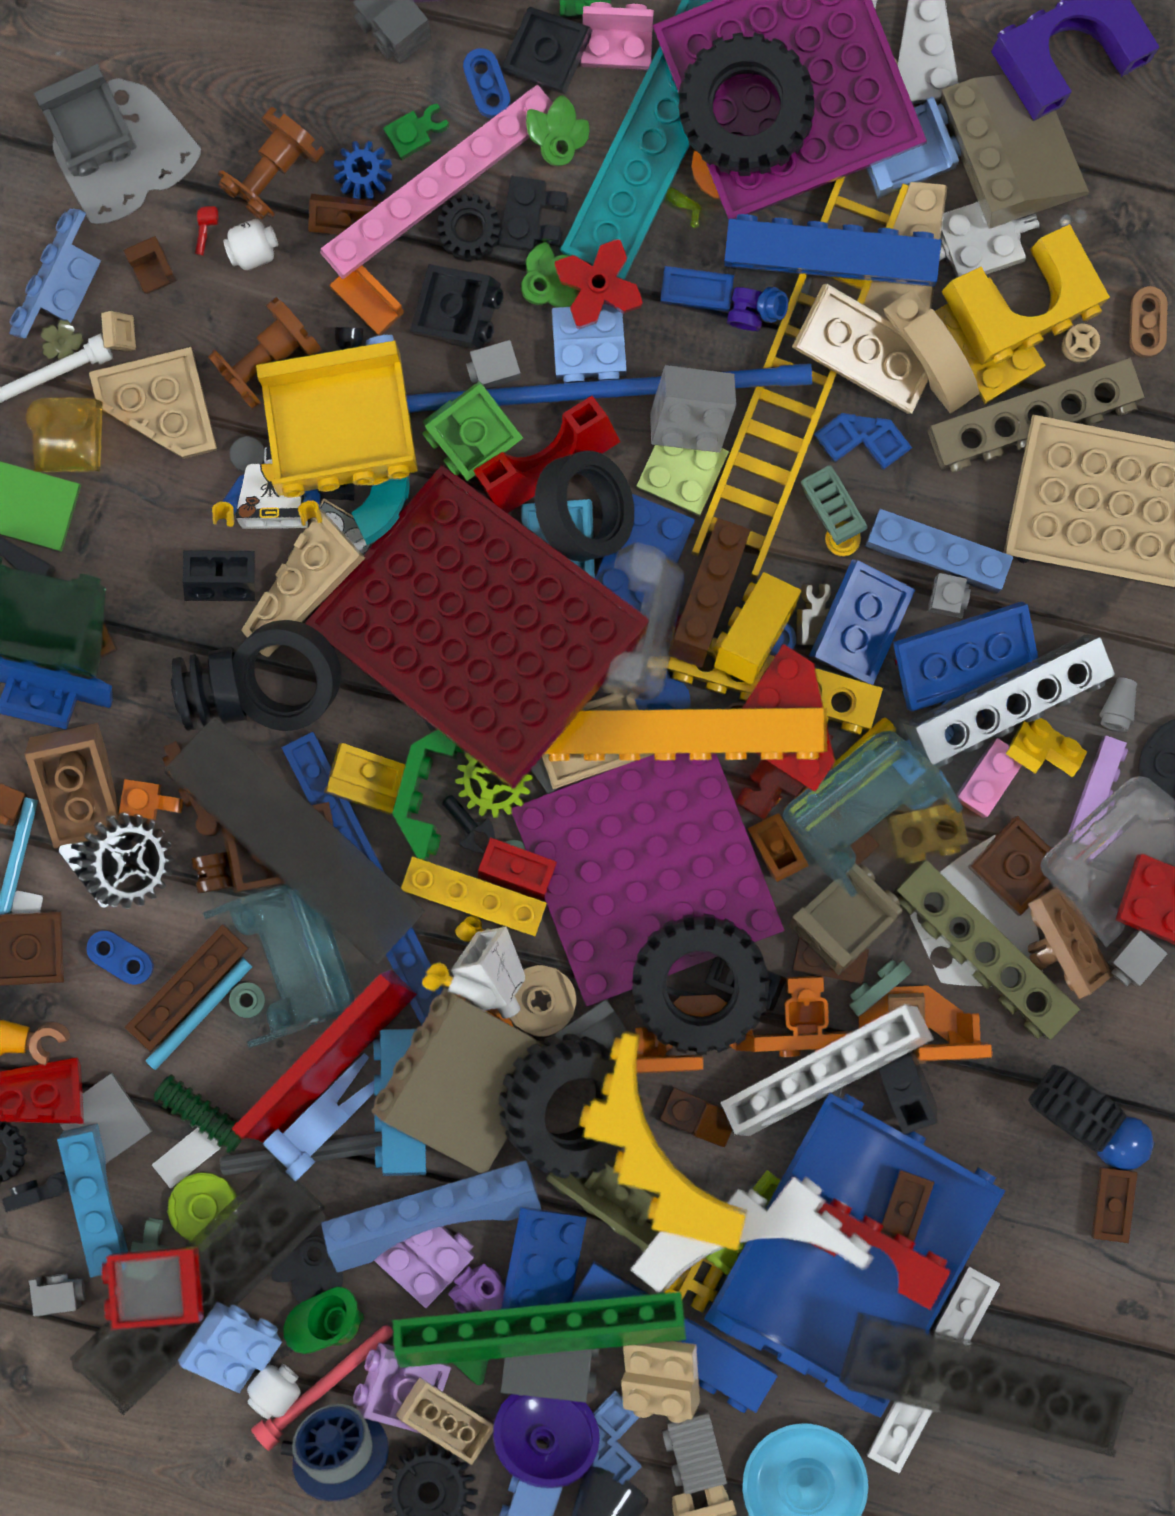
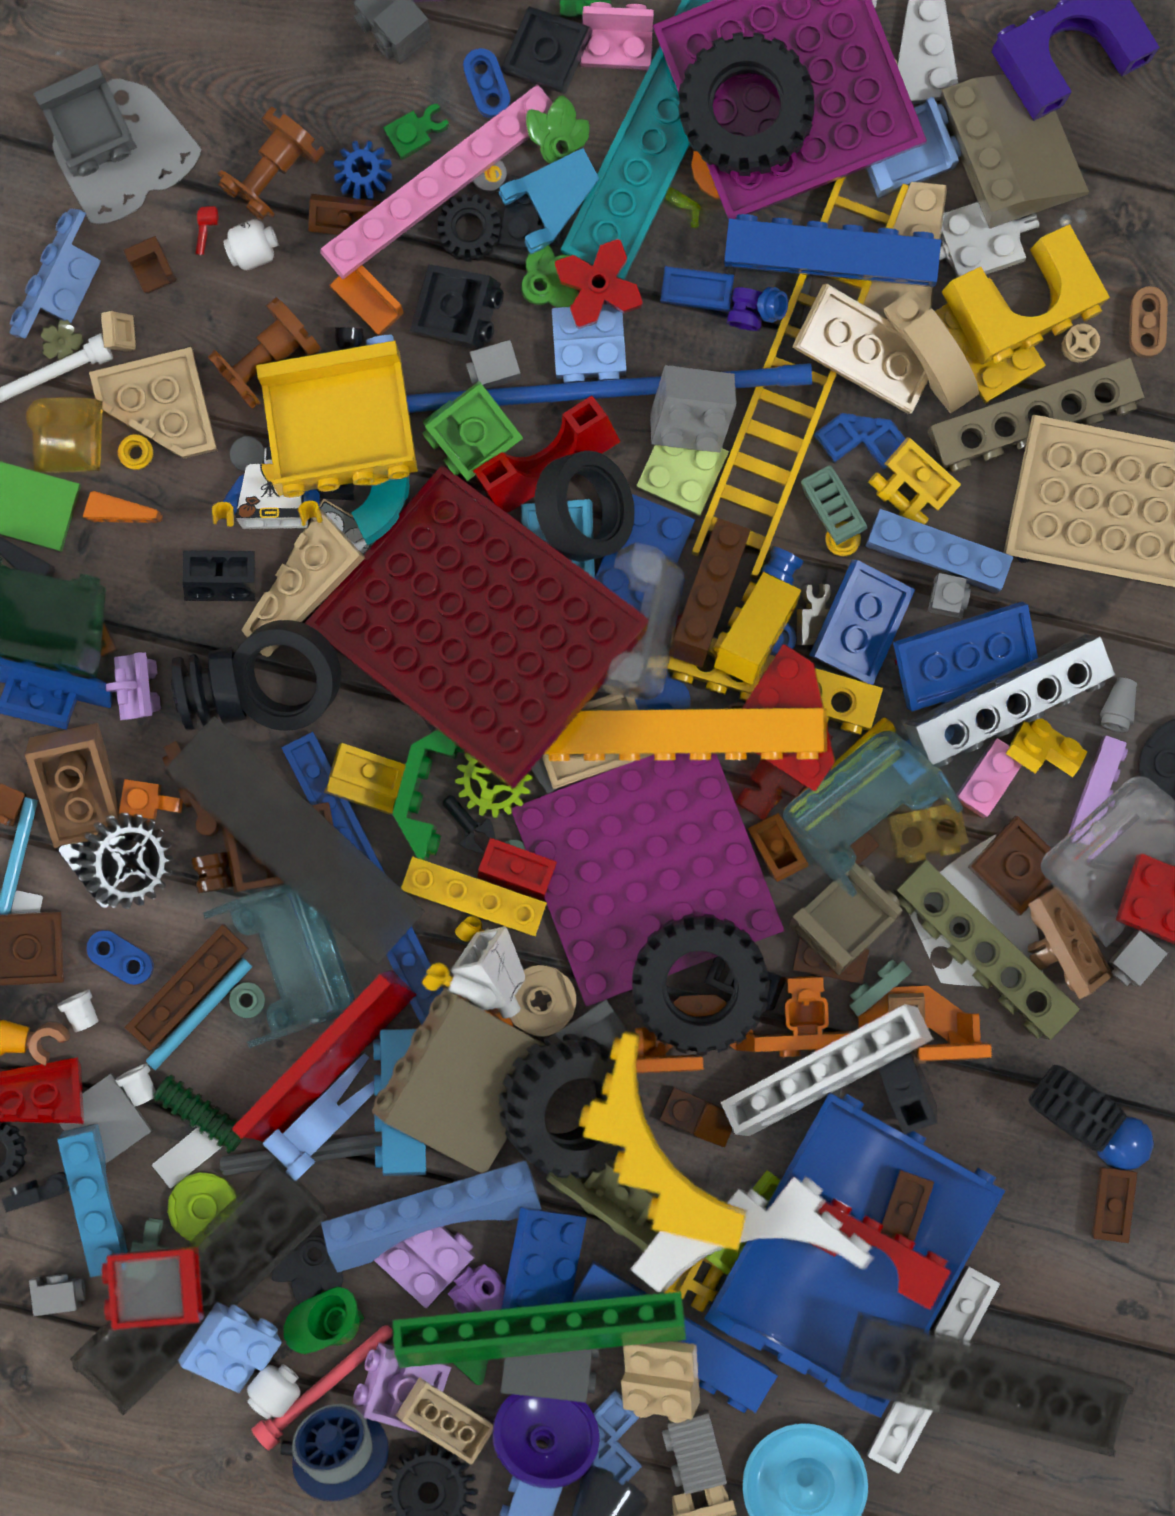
(79, 1011): none -> white piece
(112, 509): none -> orange slope
(132, 686): none -> lavender hips
(135, 441): none -> yellow plate
(137, 1084): none -> white piece
(492, 178): none -> light grey tile
(555, 193): none -> dark azure flag
(782, 565): none -> blue wheel
(921, 474): none -> yellow plate

